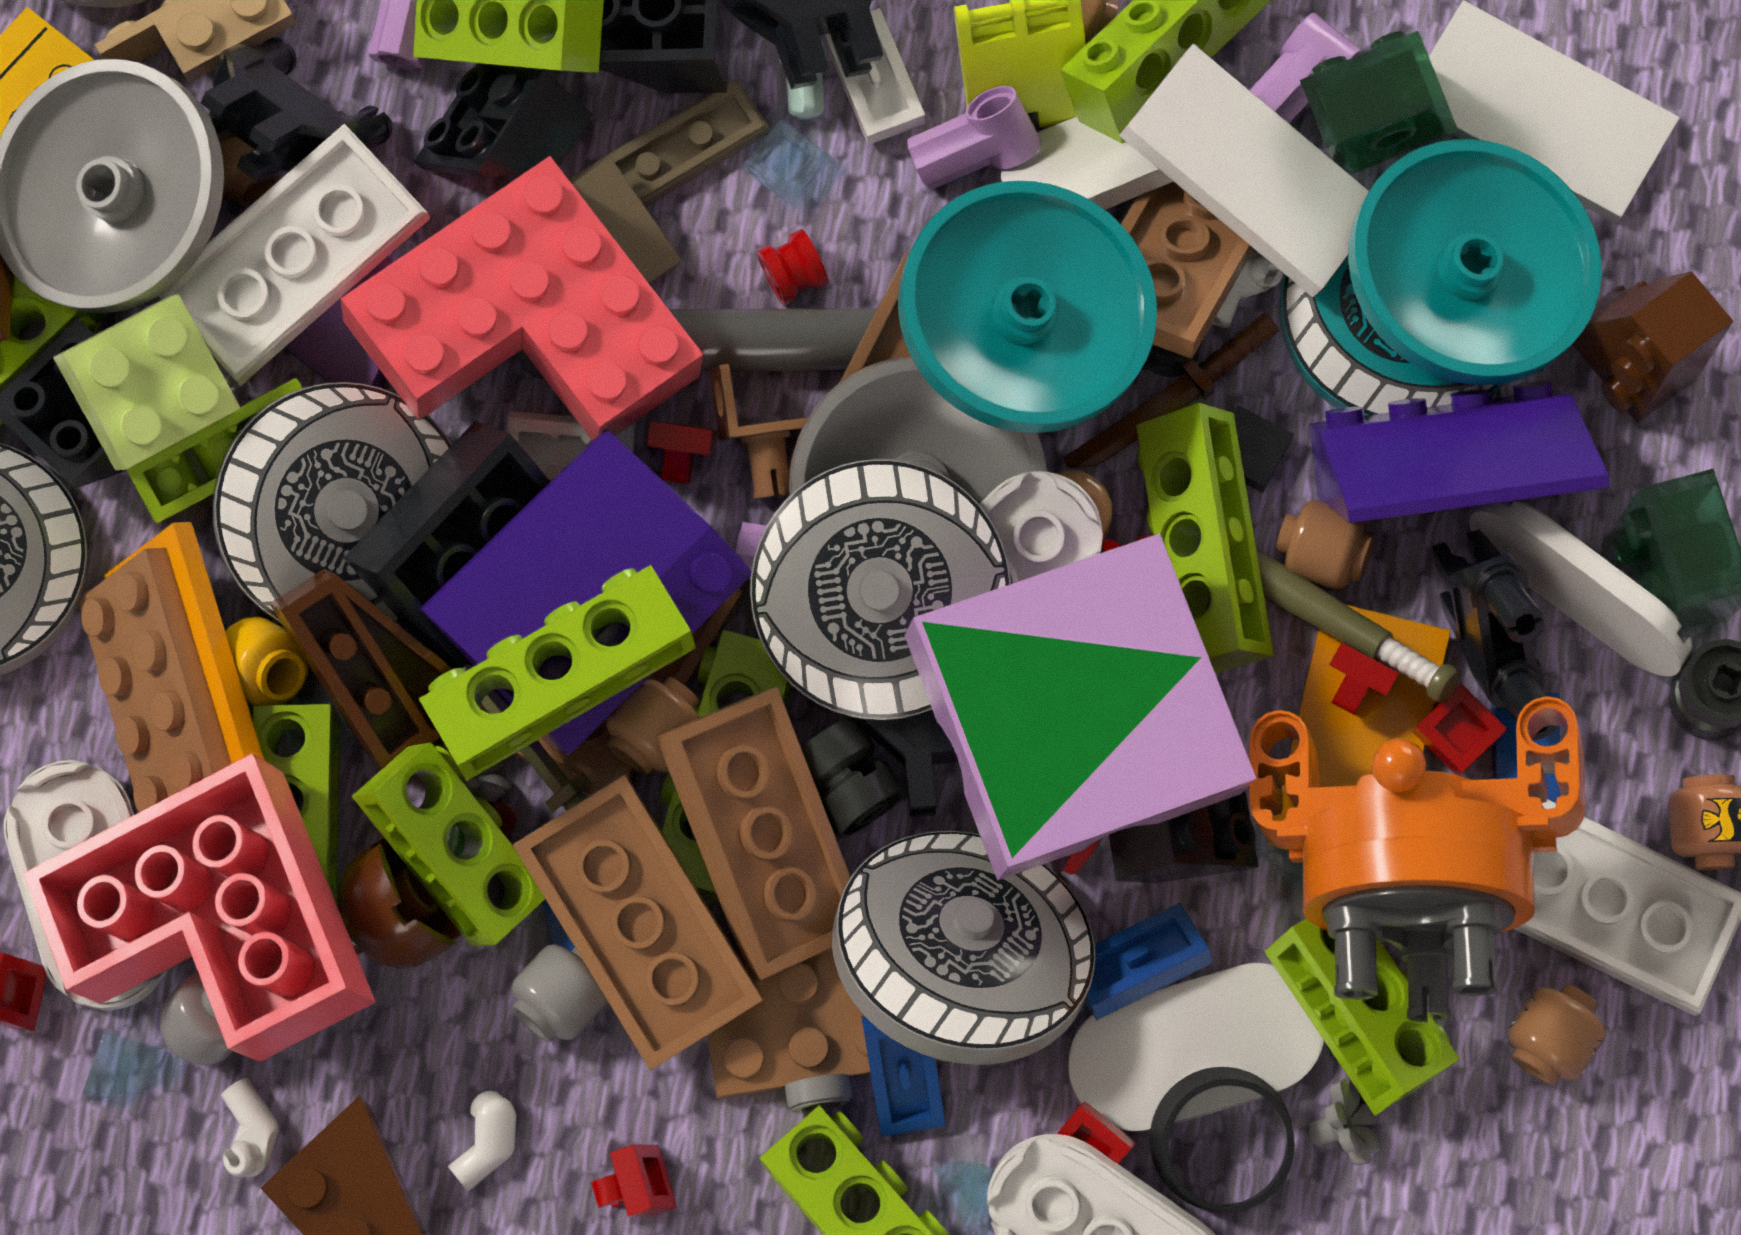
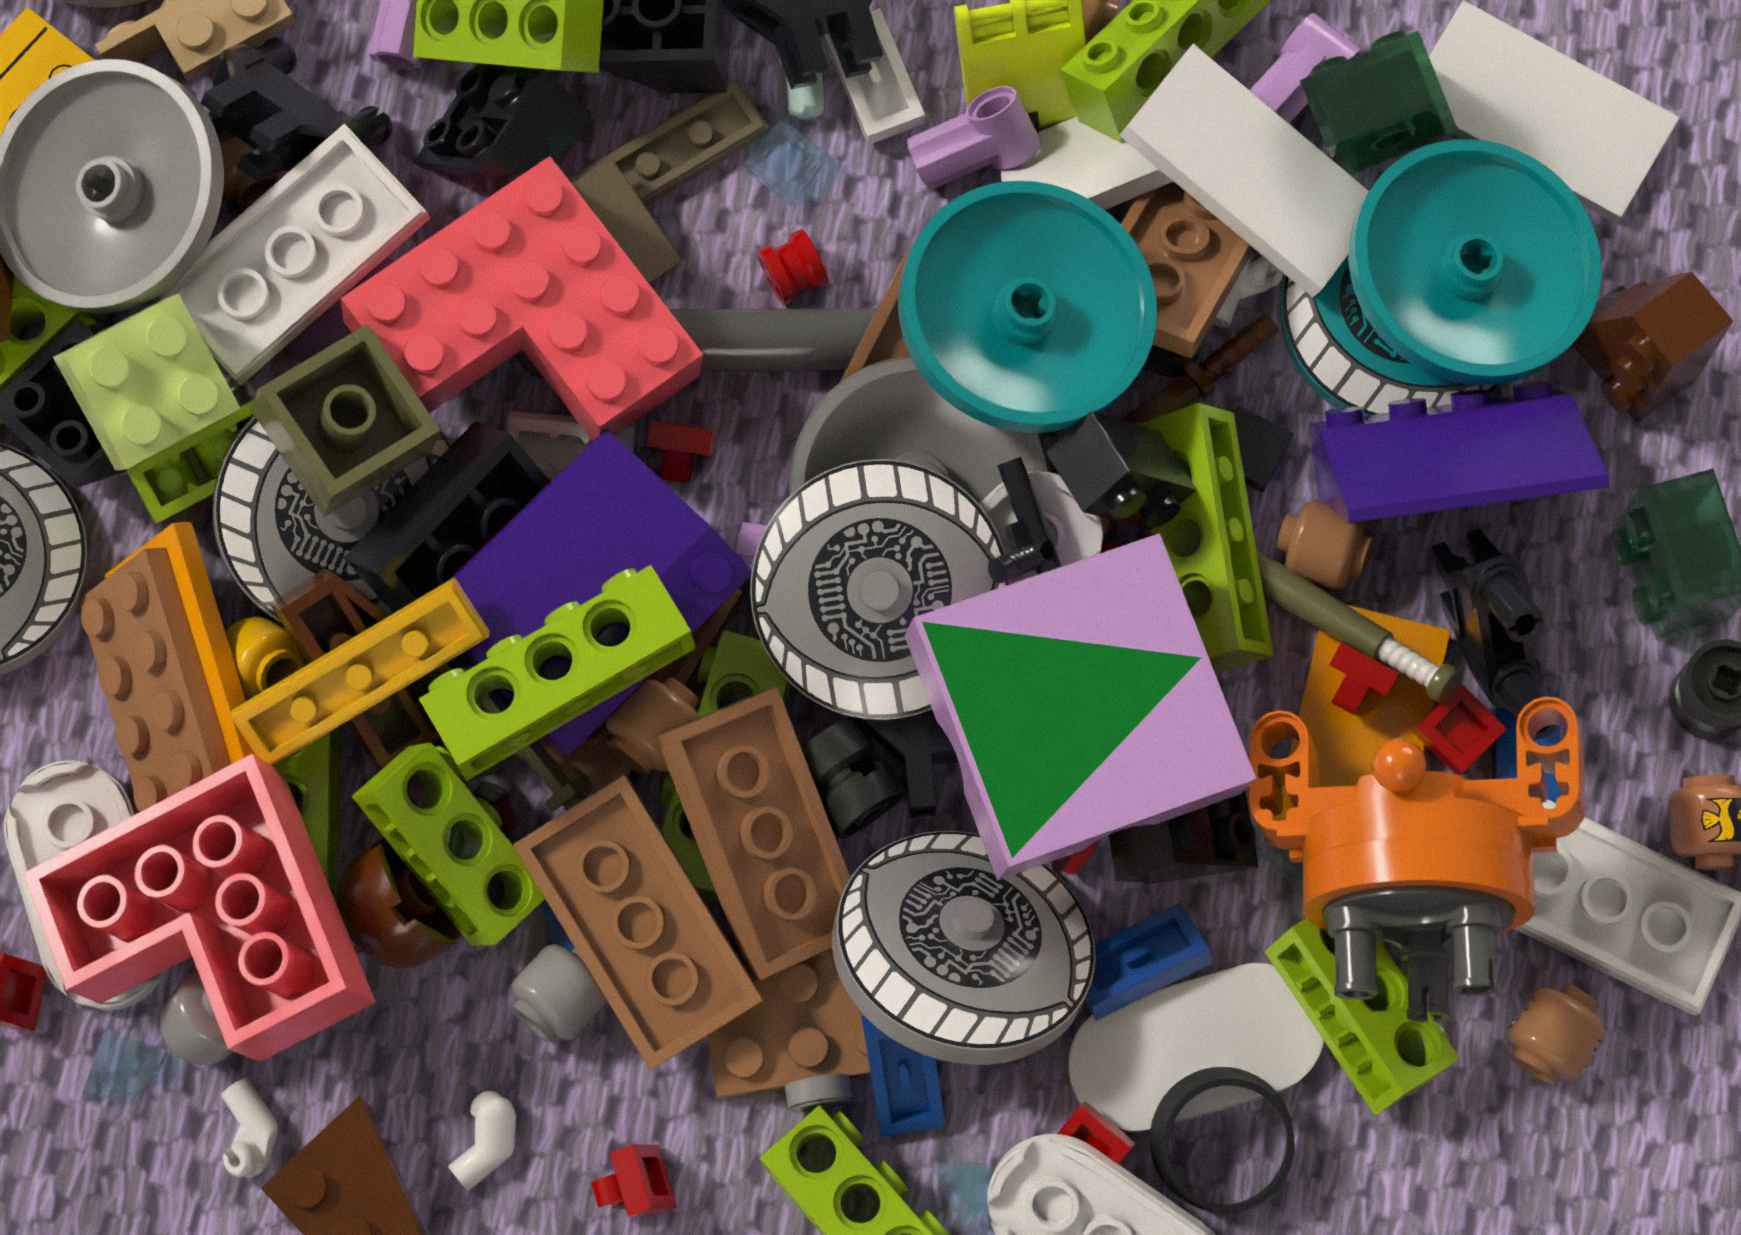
(345, 420): none -> olive brick
(360, 673): none -> yellow tile
(764, 440): medium nougat bracket -> none
(1028, 536): none -> black hose
(1121, 471): none -> black brick
(1347, 1124): light grey plant -> none
(1587, 587): white tile -> none

